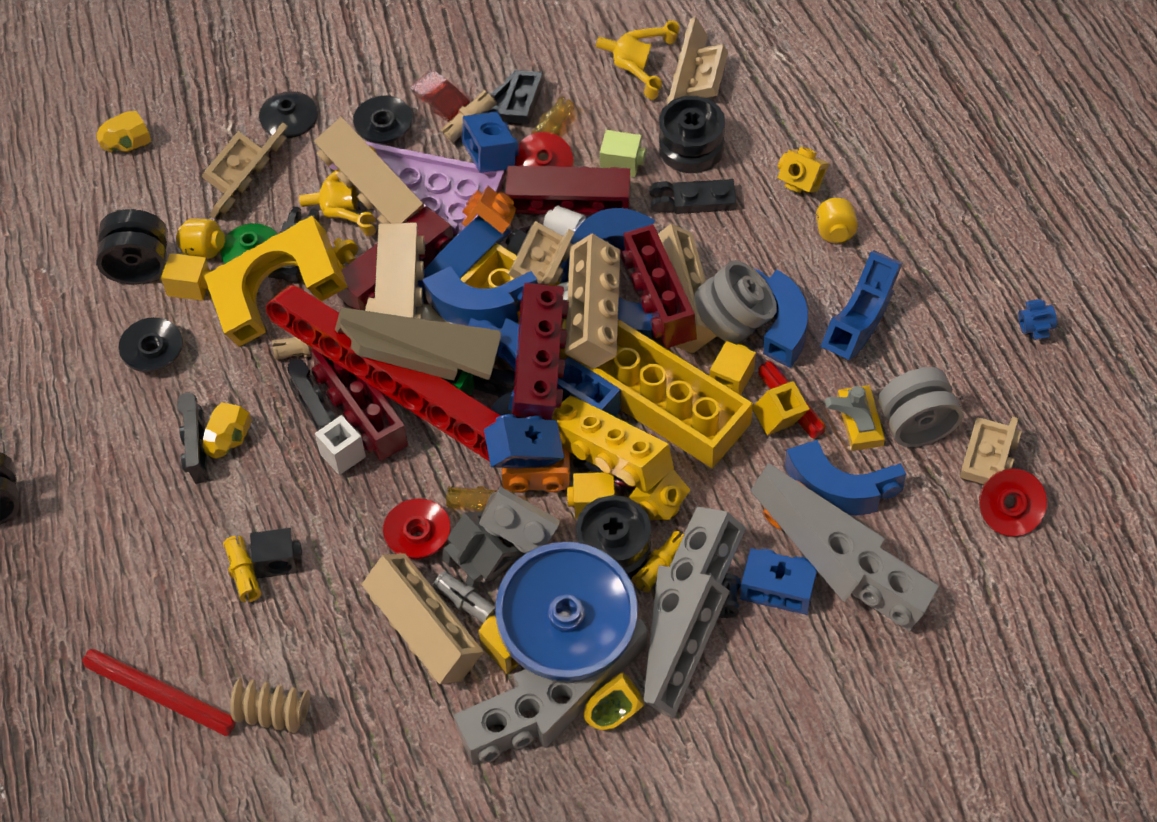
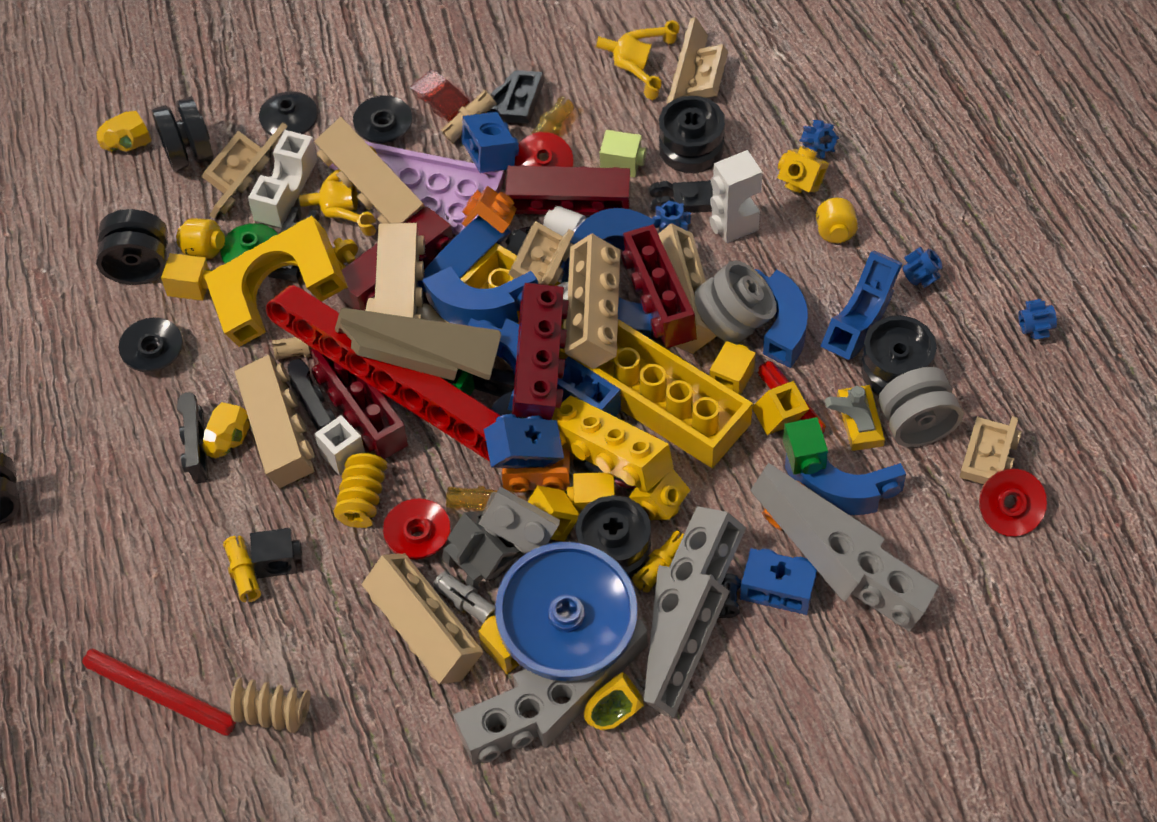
(186, 132): none -> black wheel
(274, 421): none -> tan brick
(276, 195): none -> white arch
(360, 489): none -> yellow piece
(559, 506): none -> yellow brick
(671, 213): none -> blue gear
(732, 207): none -> white arch
(805, 446): none -> green brick
(819, 138): none -> blue gear
(894, 348): none -> black wheel
(922, 267): none -> blue gear

